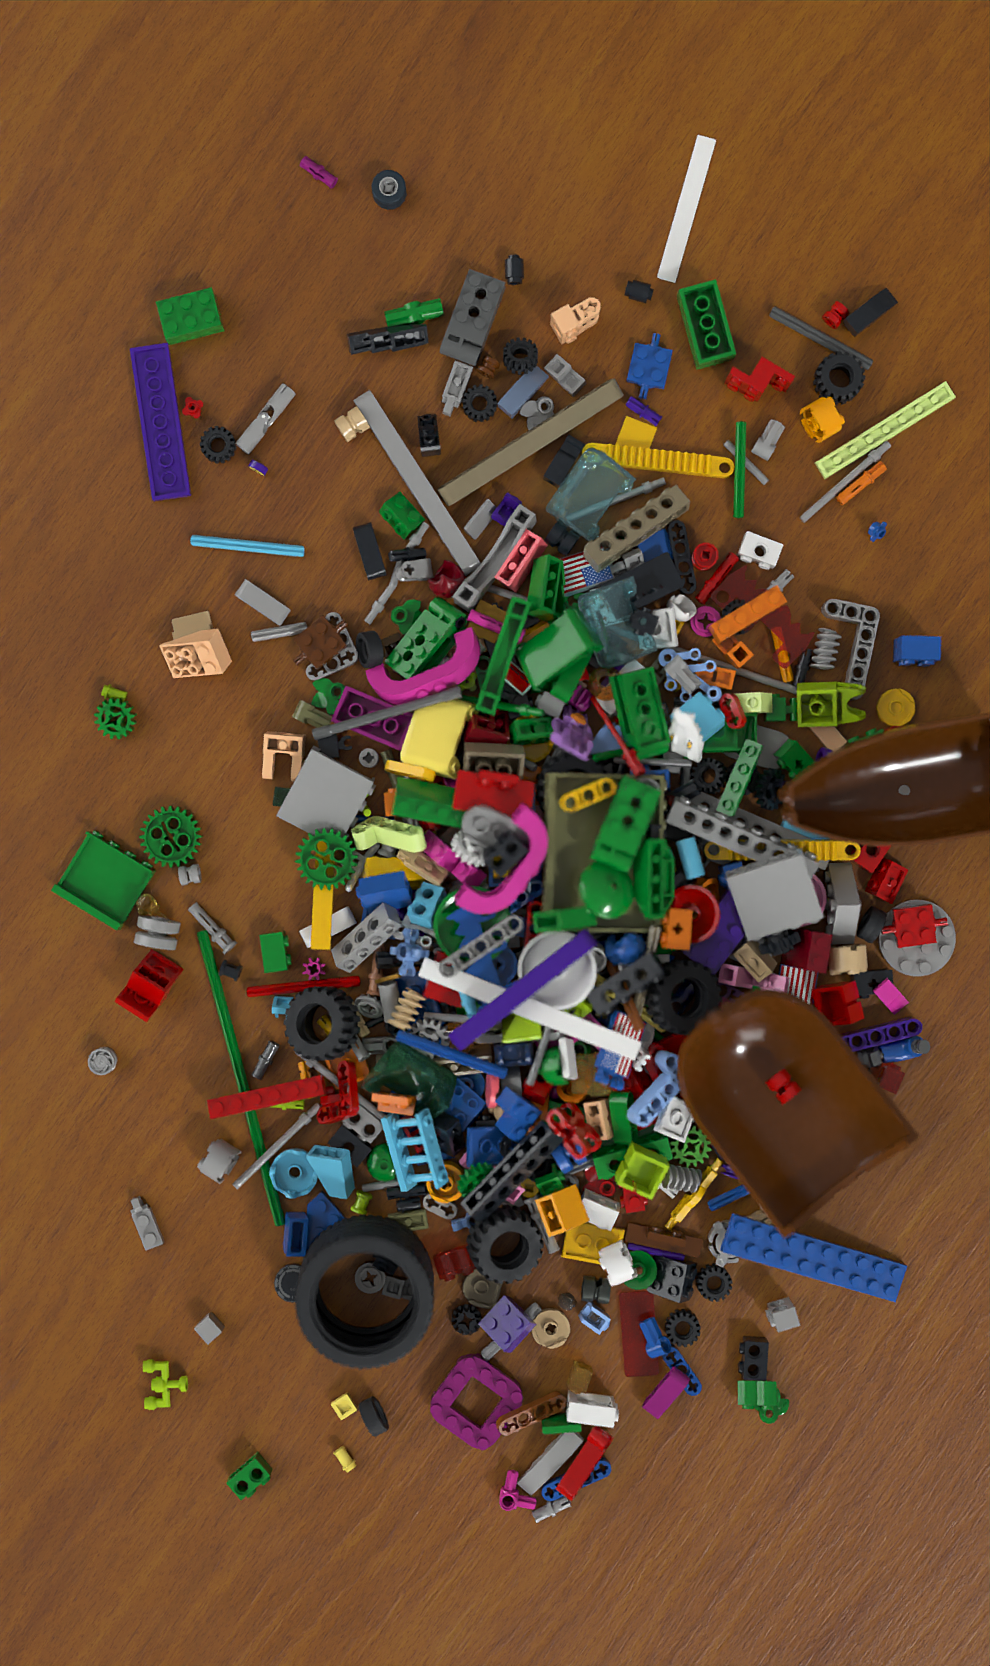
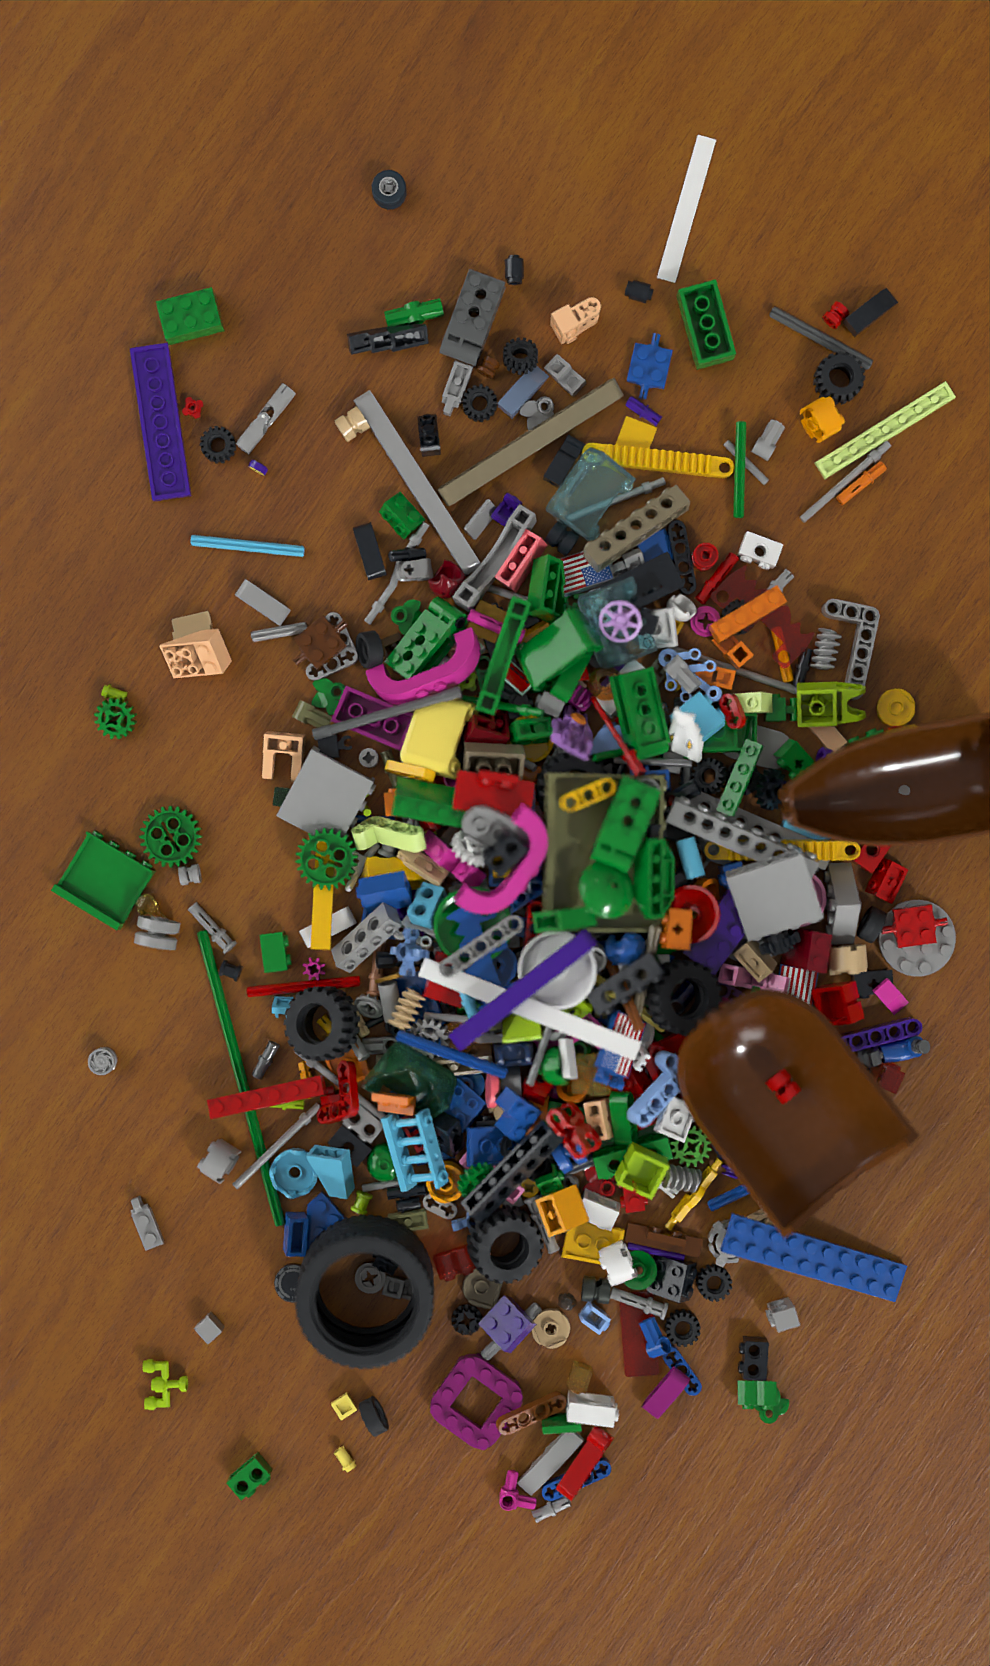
(149, 985): red bracket -> none
(318, 172): magenta pin -> none
(620, 620): none -> lavender wheel
(647, 1305): none -> light grey pin
(754, 385): red bracket -> none
(877, 530): blue plate -> none
(917, 649): blue brick -> none

